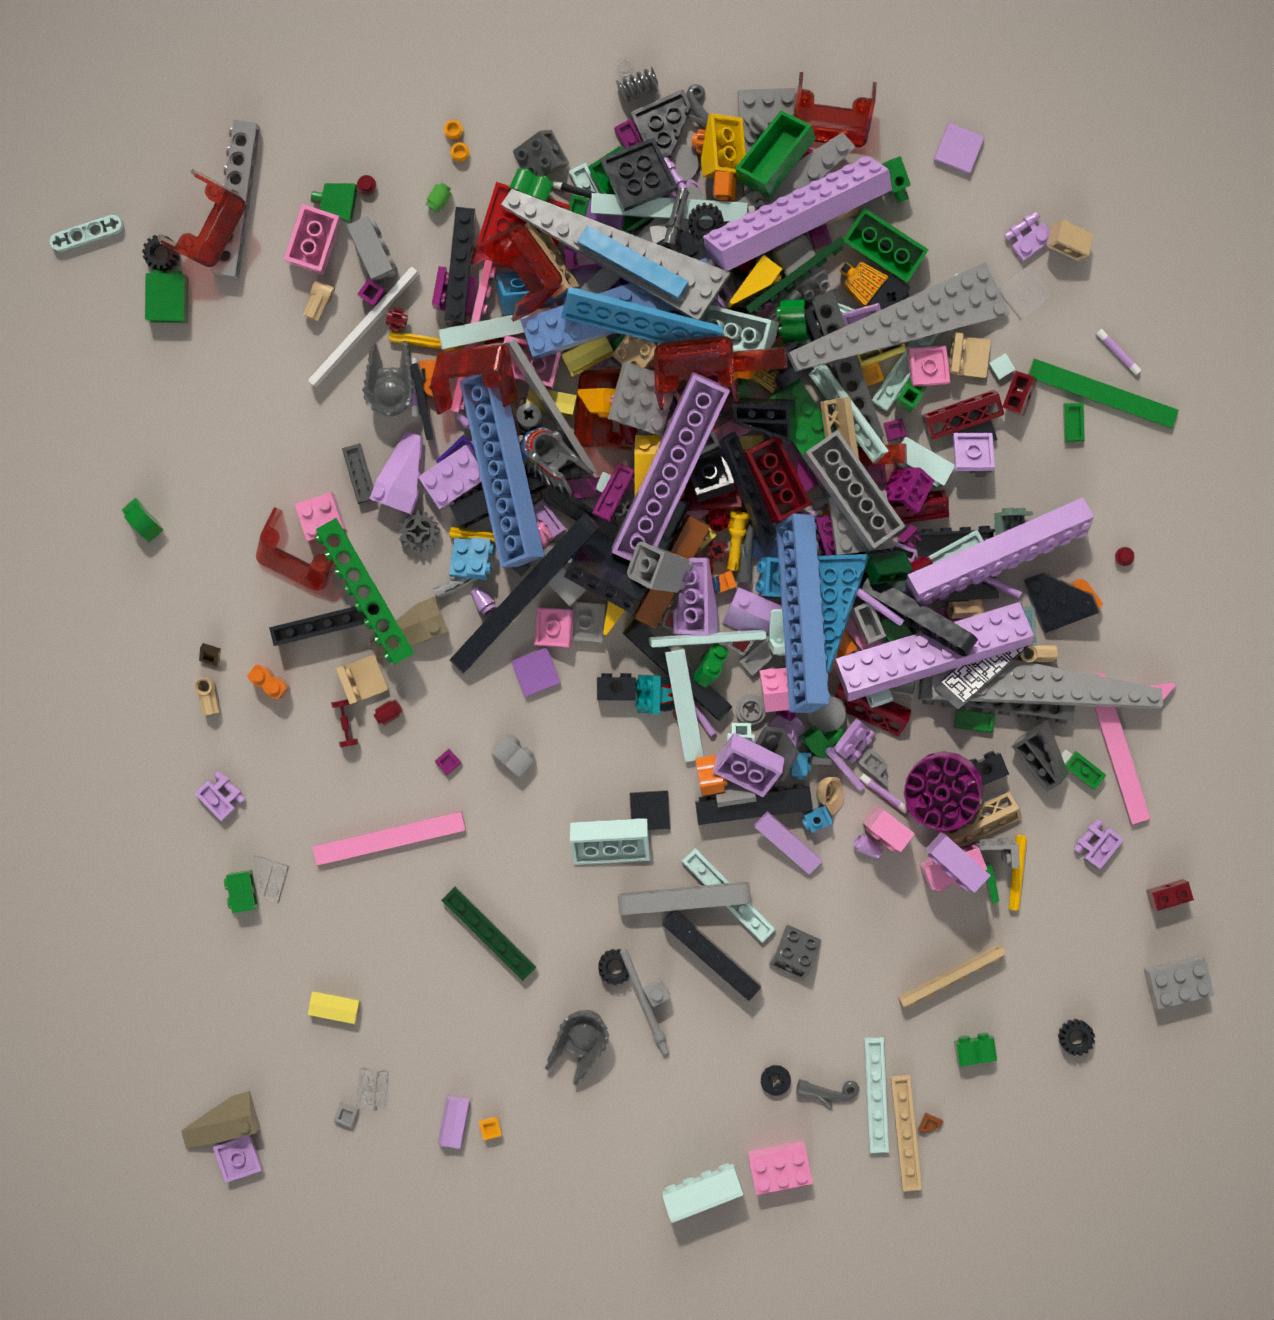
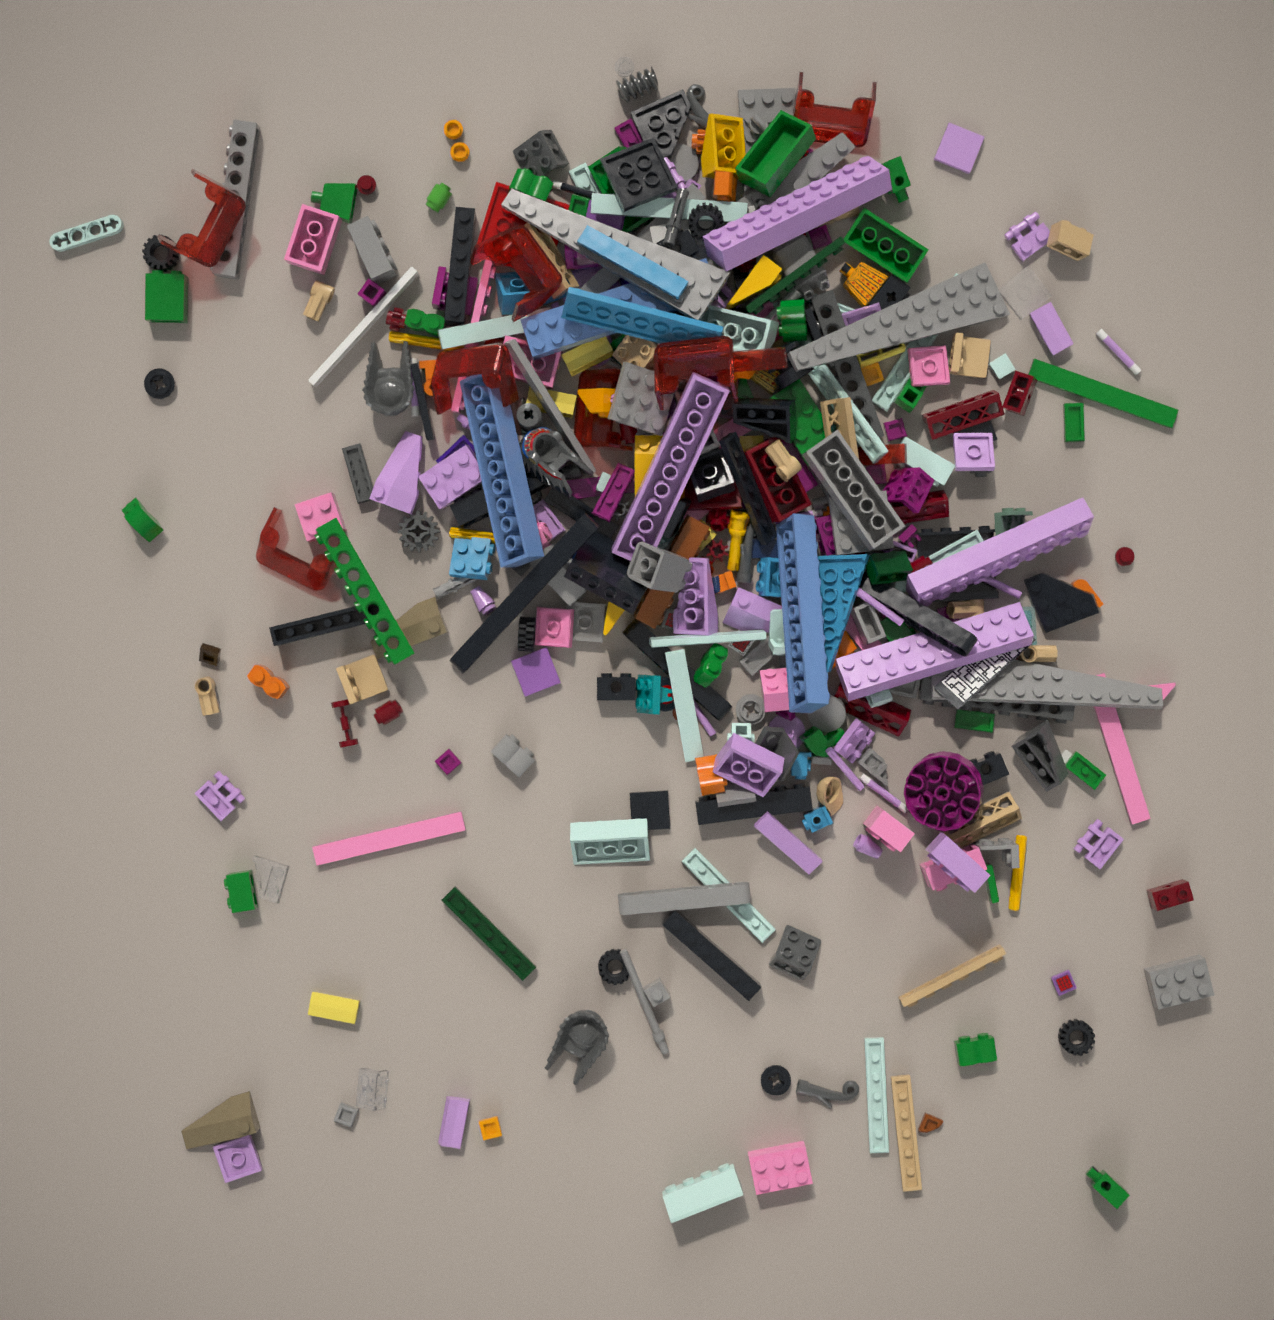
(157, 375): none -> black gear
(420, 321): none -> green brick
(526, 634): none -> black tyre
(785, 464): none -> tan piece
(1051, 328): none -> lavender piece
(1063, 982): none -> tile
(1112, 1192): none -> green torso

